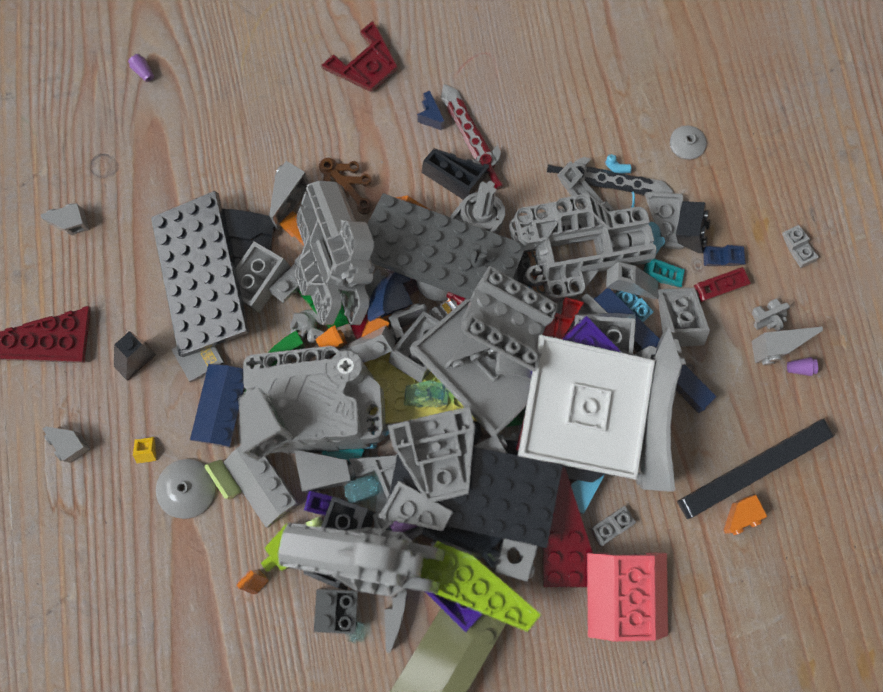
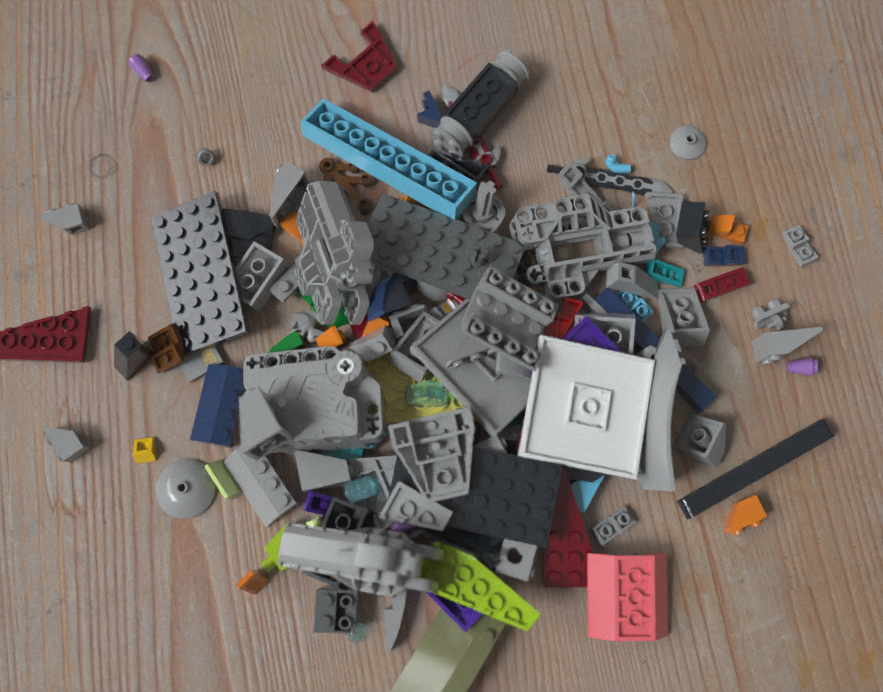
(167, 347): none -> reddish brown slope
(204, 161): none -> light grey plate
(389, 159): none -> medium azure brick
(480, 103): none -> black brick
(702, 440): none -> light grey slope
(726, 228): none -> orange slope

